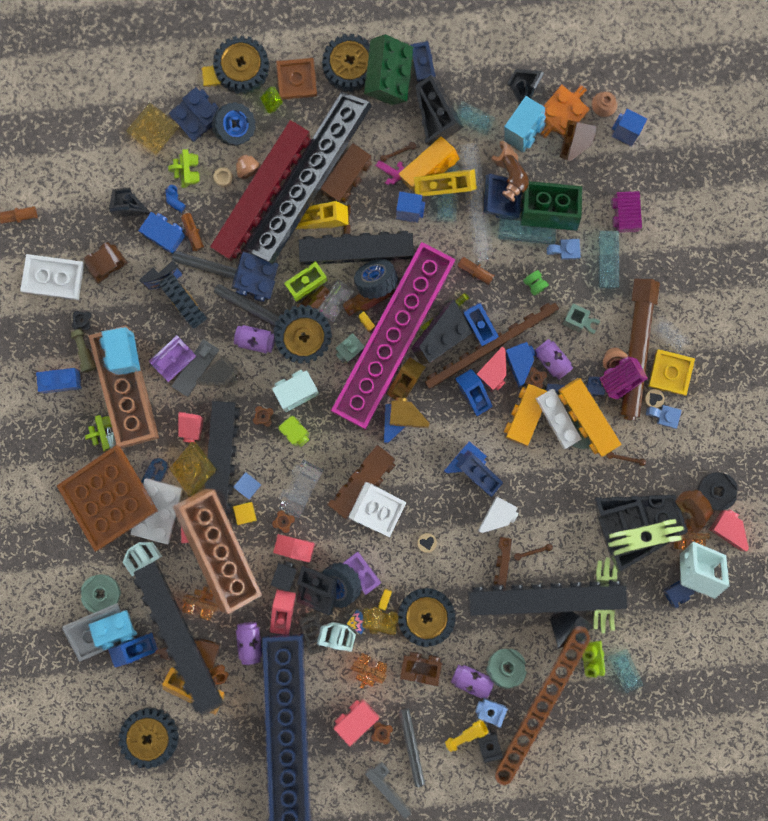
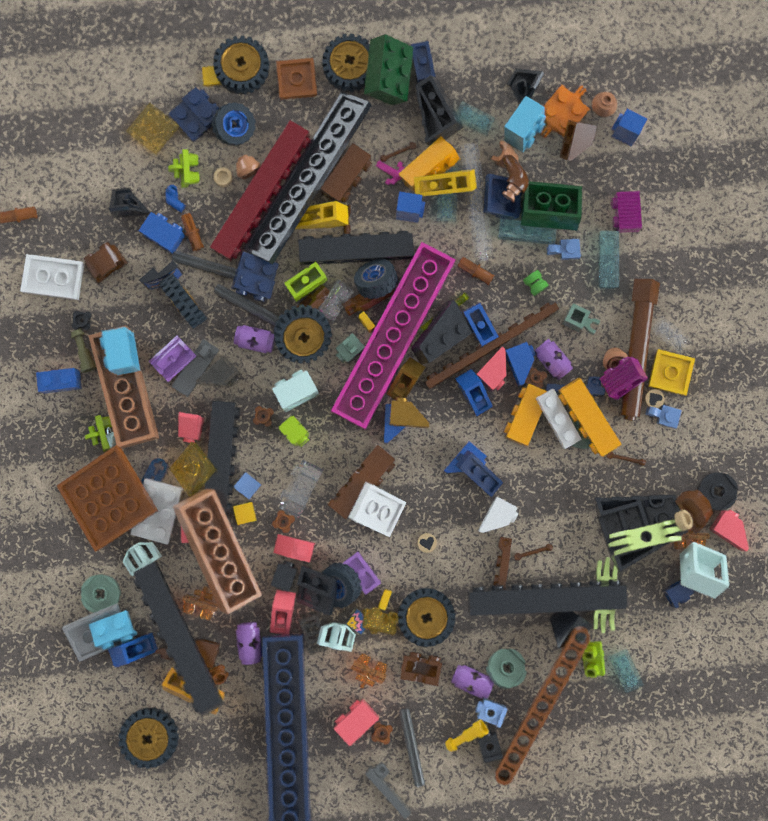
(271, 99): clear neon green tile -> none
(683, 520): none -> tan tile

